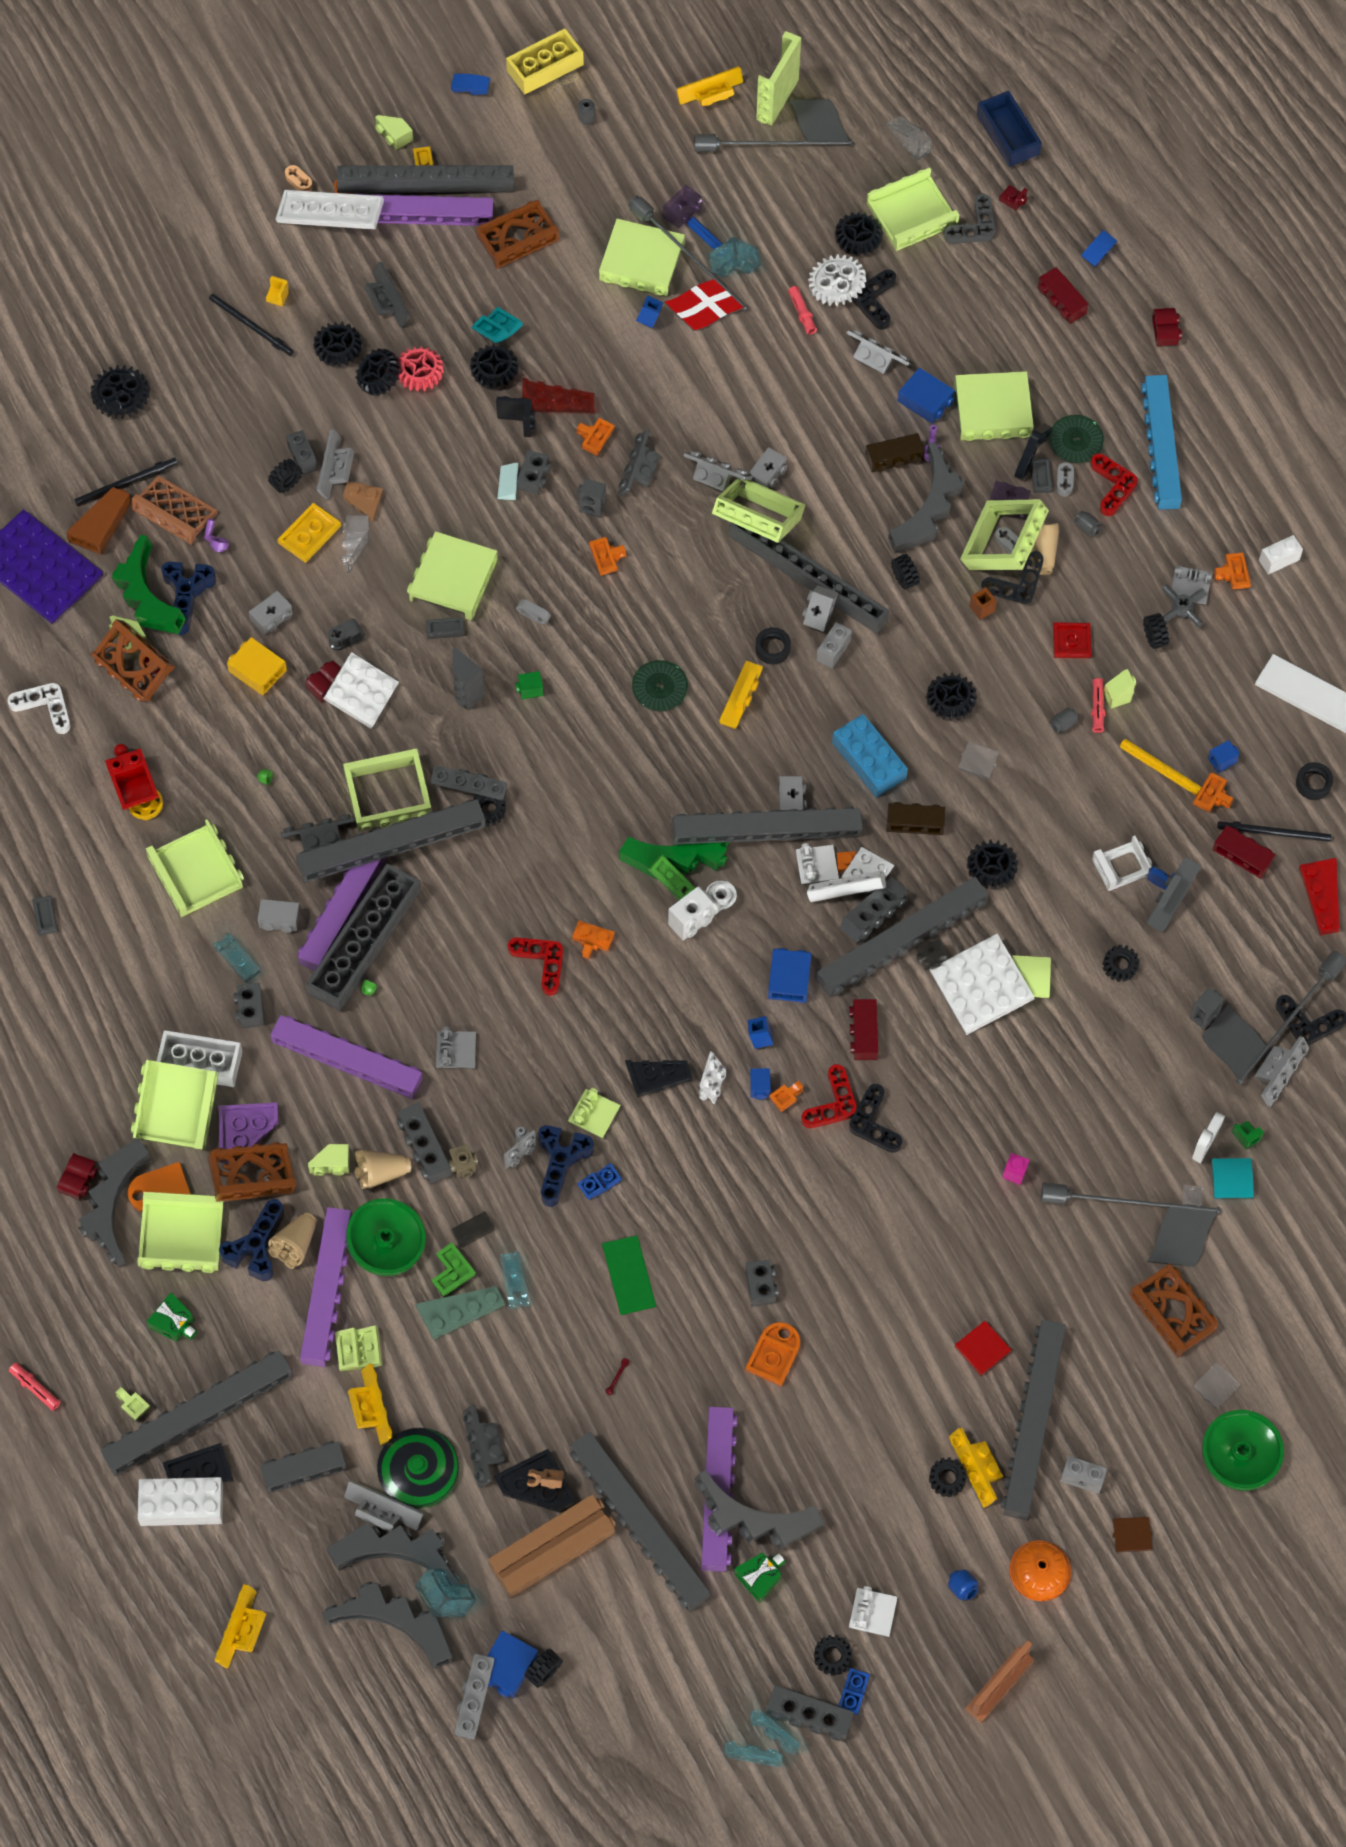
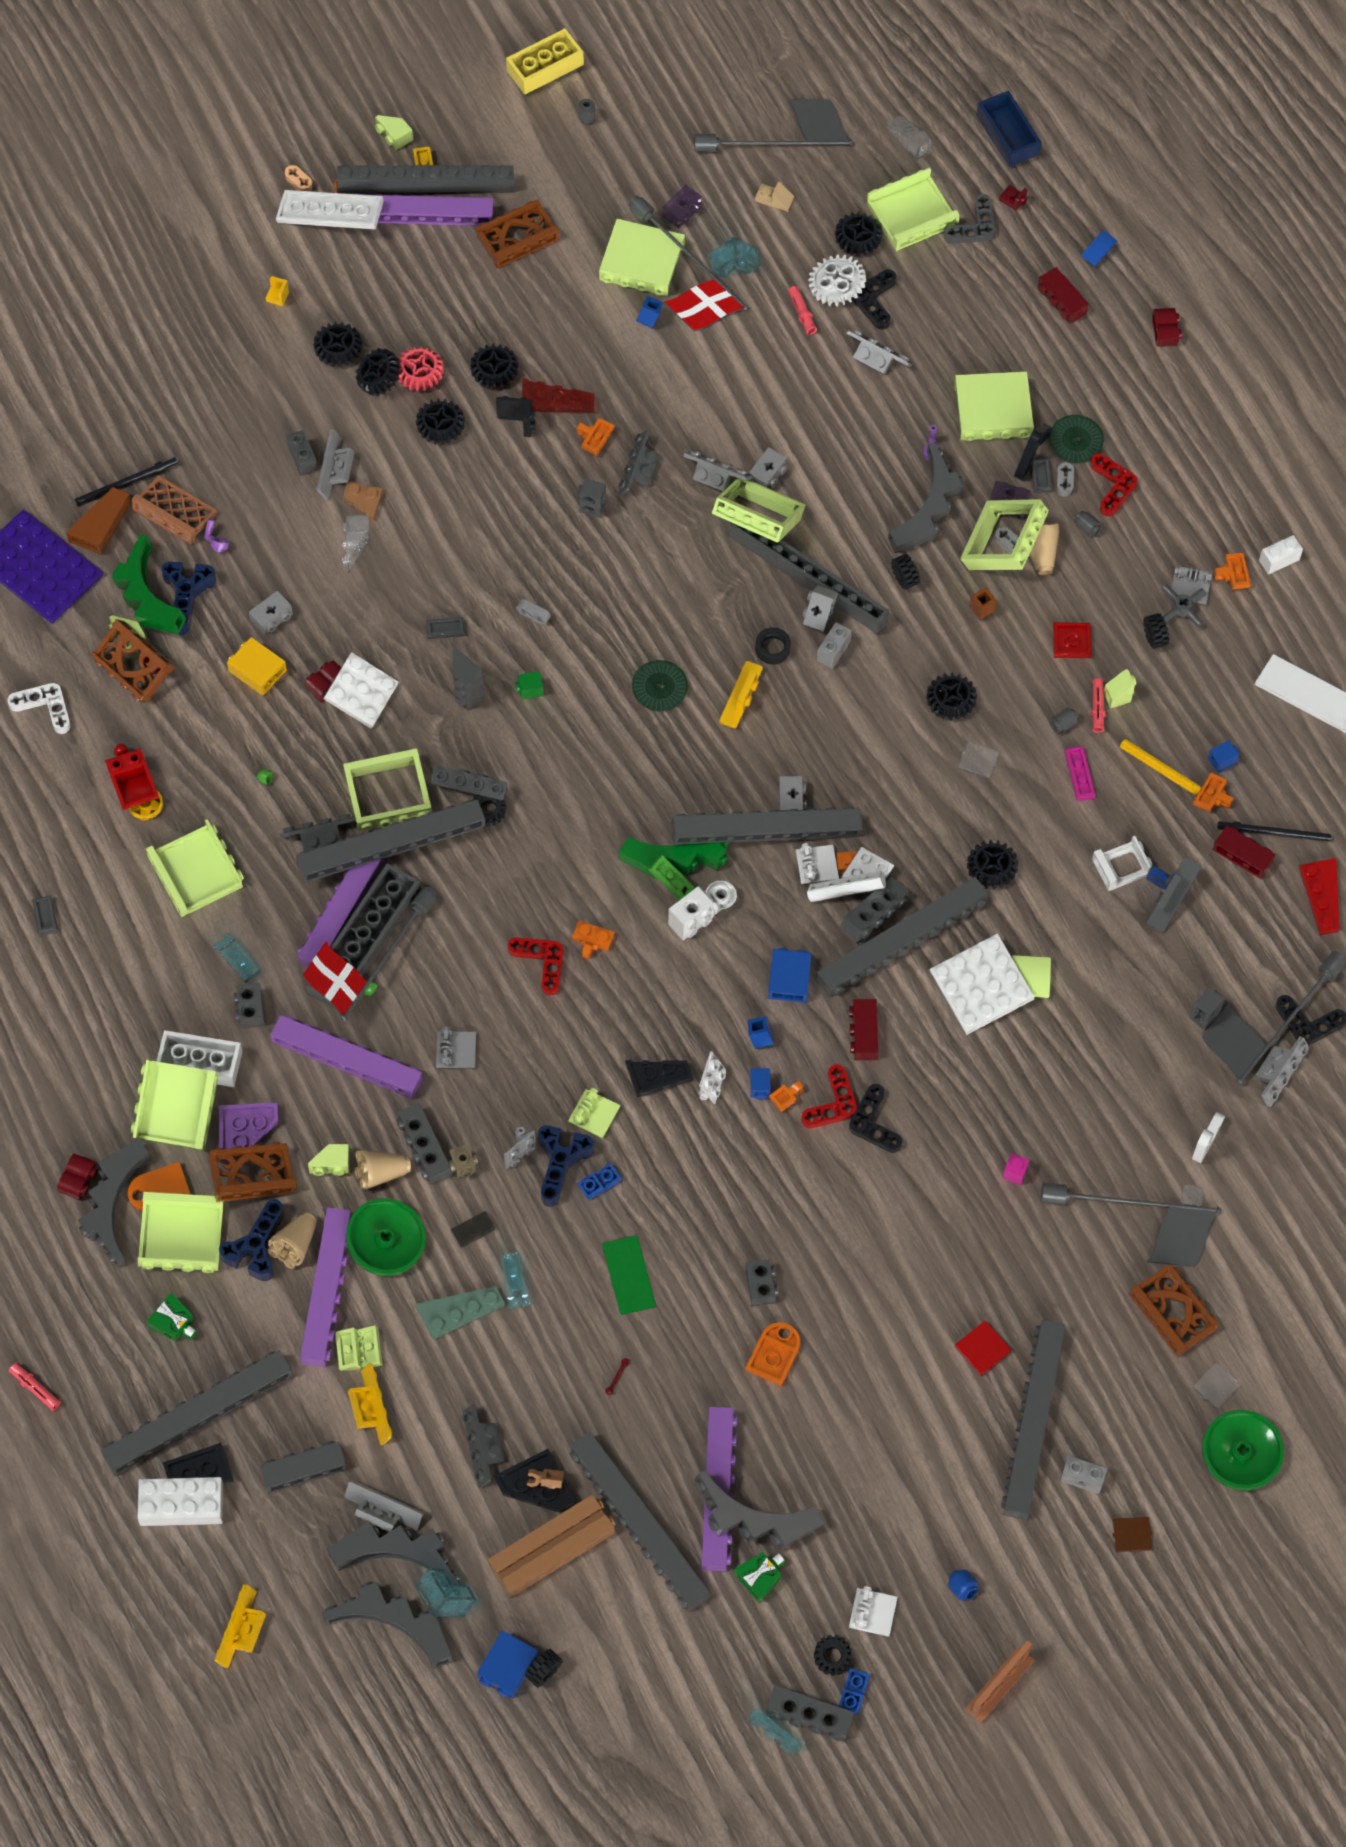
(120, 391): black gear -> none
(133, 1405): yellowish green plate -> none
(276, 341): black bar -> none
(278, 915): light grey brick -> none
(285, 475): black tyre -> none
(309, 532): yellow plate -> none
(339, 980): none -> flag
(346, 634): dark grey piece -> none
(385, 296): dark grey bracket -> none
(418, 1467): dish -> none
(433, 414): none -> black gear
(453, 573): yellowish green panel -> none
(456, 1272): bright green plate -> none
(470, 83): blue slope -> none
(474, 1696): light grey bracket -> none
(497, 325): teal slope -> none
(508, 481): light aqua slope -> none
(530, 471): dark grey brick -> none
(606, 555): orange hinge -> none
(704, 233): blue axle -> none
(711, 88): yellow bracket -> none
(753, 1755): clear light blue plate -> none
(775, 91): yellowish green panel -> none
(776, 197): none -> tan slope
(869, 755): dark azure brick -> none
(895, 452): dark brown brick -> none
(915, 818): dark brown brick -> none
(926, 395): blue brick -> none
(931, 954): clear smoke brick -> none
(947, 1489): black tyre -> none
(979, 1465): yellow bracket -> none
(1017, 589): black beam -> none
(1038, 1582): orange hat -> none
(1079, 773): none -> dark pink tile
(1124, 953): black tyre -> none
(1162, 442): dark azure brick -> none
(1232, 1178): teal slope -> none
(1247, 1134): green panel -> none
(1314, 794): black tyre -> none

